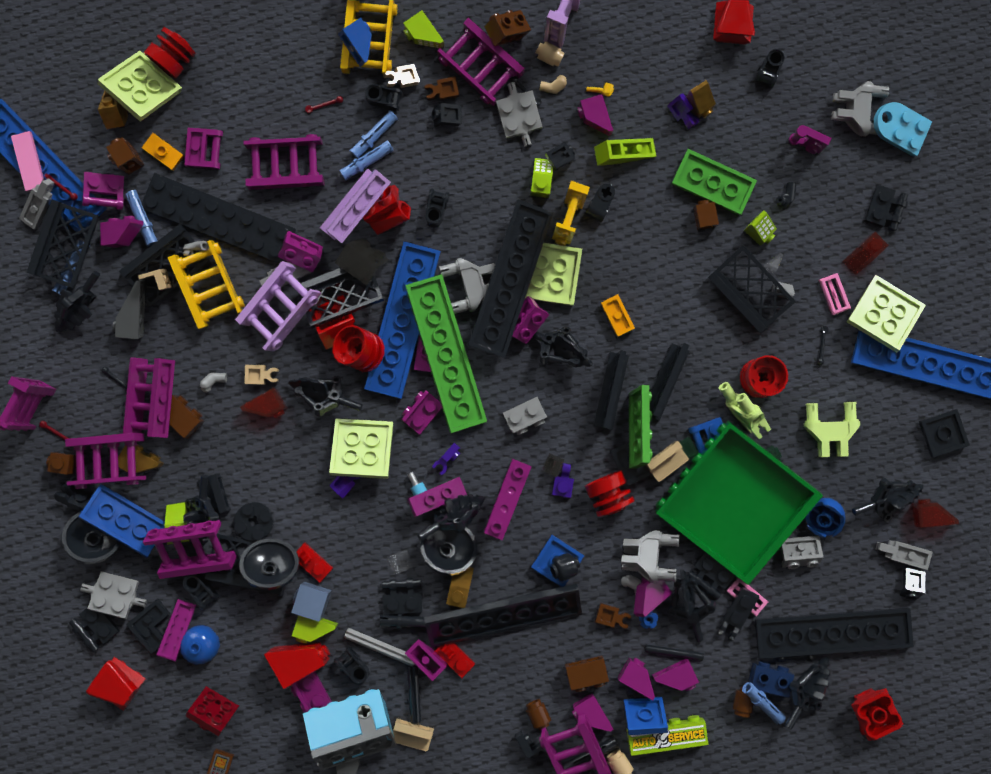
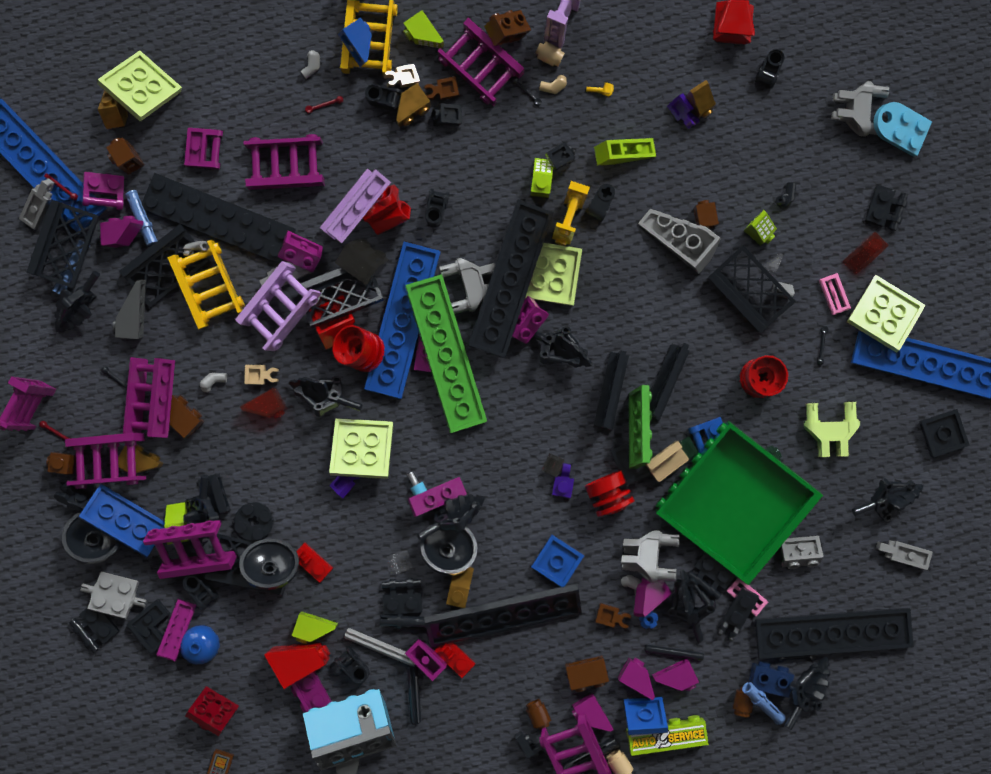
(27, 160): bright pink tile -> none
(116, 683): red piece -> none
(161, 277): tan panel -> none
(163, 151): light orange plate -> none
(170, 52): red wheel -> none
(311, 601): sand blue head -> none
(313, 64): none -> light grey arm
(358, 165): medium blue pin -> none
(368, 139): medium blue pin -> none
(412, 103): none -> pearl gold slope
(412, 735): tan panel -> none
(421, 412): magenta bracket -> none
(451, 454): dark purple plate -> none
(507, 499): magenta fence -> none
(519, 114): light grey plate -> none
(525, 415): light grey bracket -> none
(564, 567): black head -> none
(595, 114): magenta slope -> none
(617, 315): light orange plate -> none
(686, 240): none -> light grey wedge
(714, 182): bright green plate -> none
(744, 410): yellowish green connector -> none
(814, 140): magenta plate -> none
(826, 518): blue cylinder -> none
(876, 713): red piece -> none
(913, 584): bracket -> none
(931, 514): clear red slope -> none

